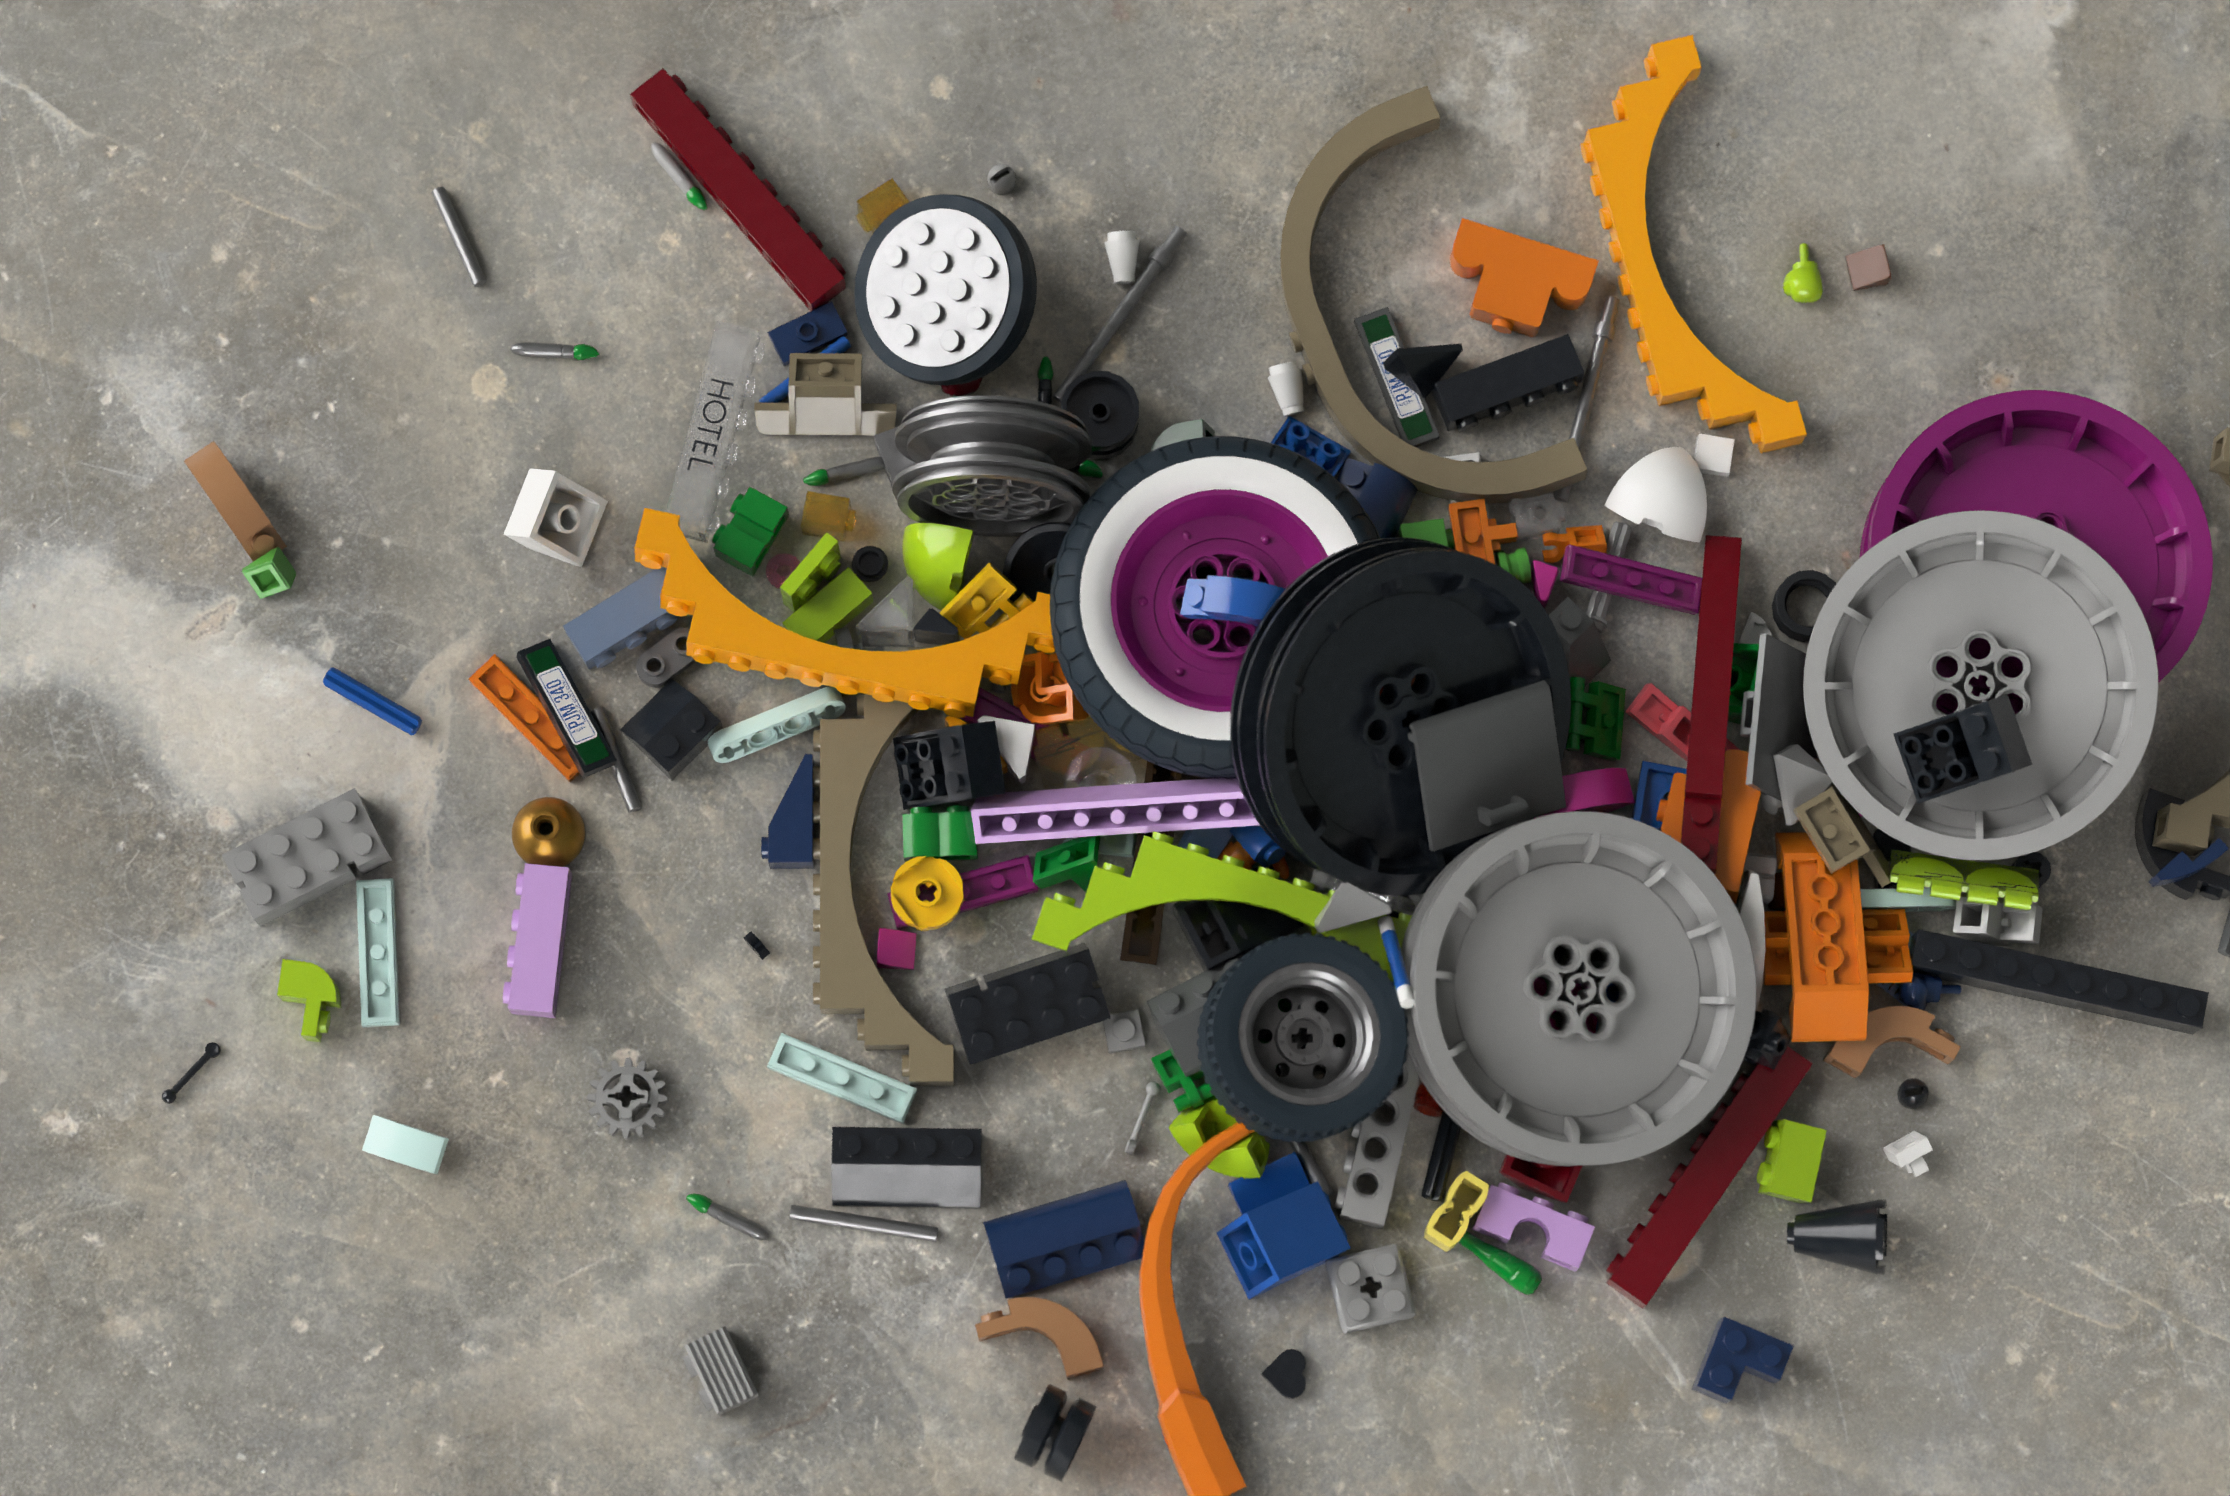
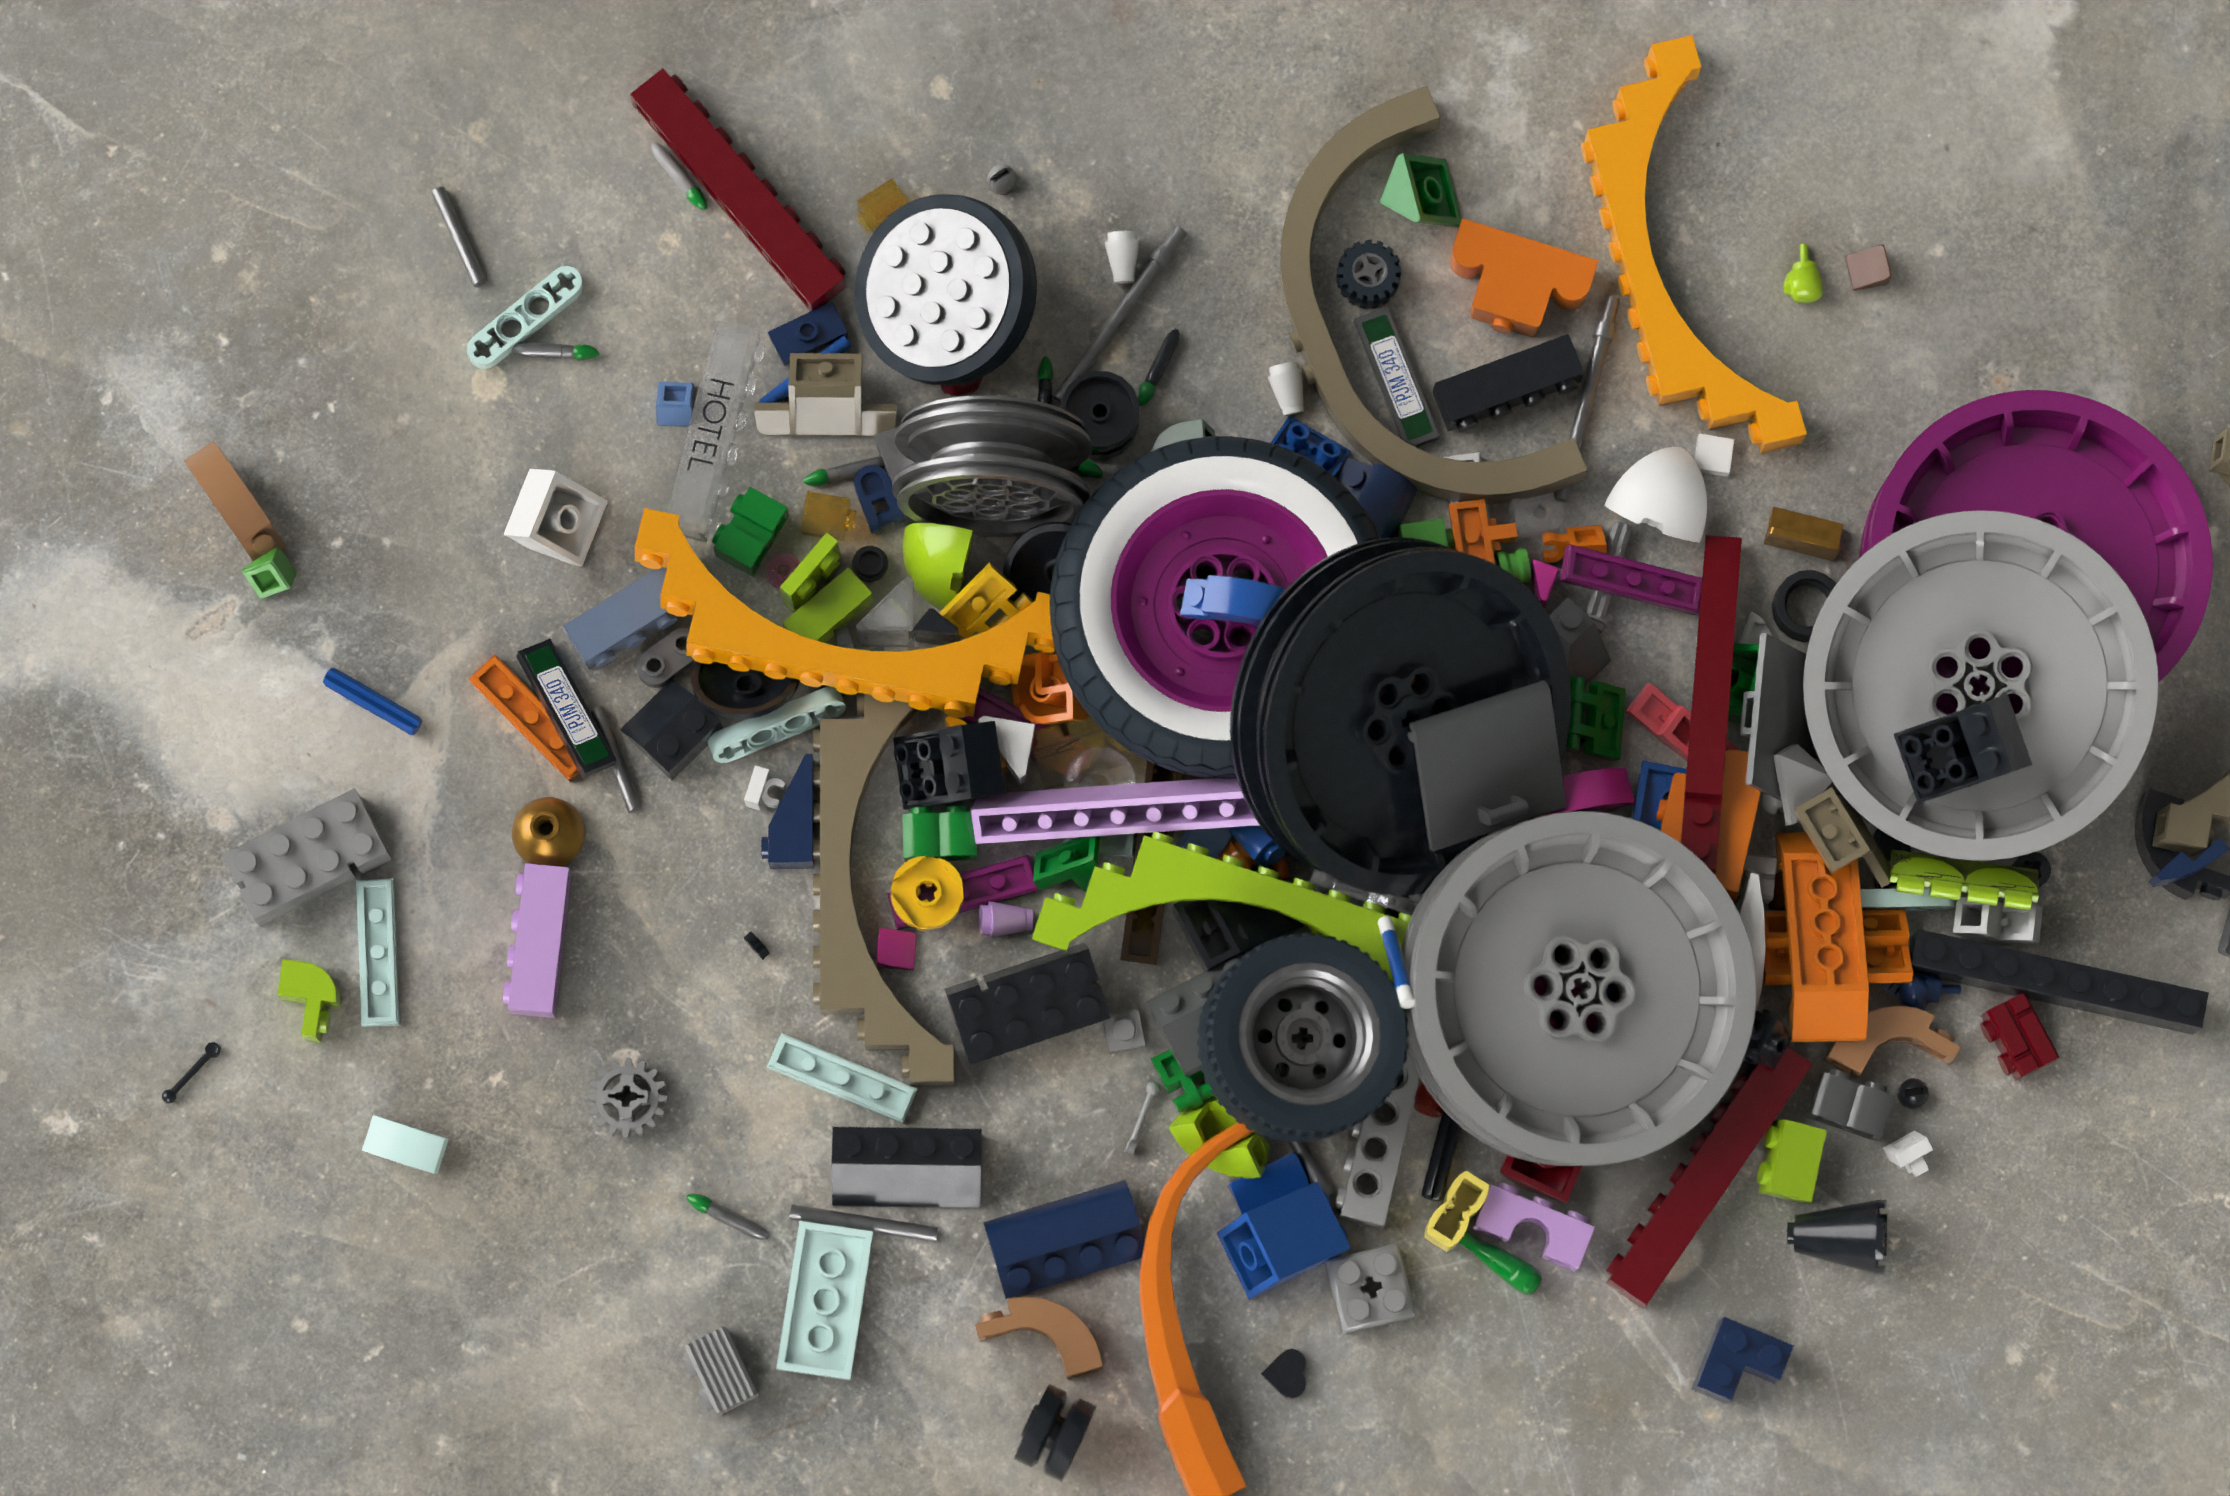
(520, 312): none -> light aqua beam
(674, 403): none -> medium blue slope
(739, 693): none -> black dish
(759, 787): none -> white tile
(825, 1300): none -> light aqua plate
(874, 486): none -> dark blue plate
(1003, 919): none -> lavender cone
(1148, 388): none -> black piece
(1349, 906): light grey slope -> none
(1367, 261): none -> black wheel
(1422, 191): none -> green slope
(1422, 365): black slope -> none
(1803, 534): none -> pearl gold panel
(1851, 1105): none -> dark grey brick
(2018, 1036): none -> dark red brick

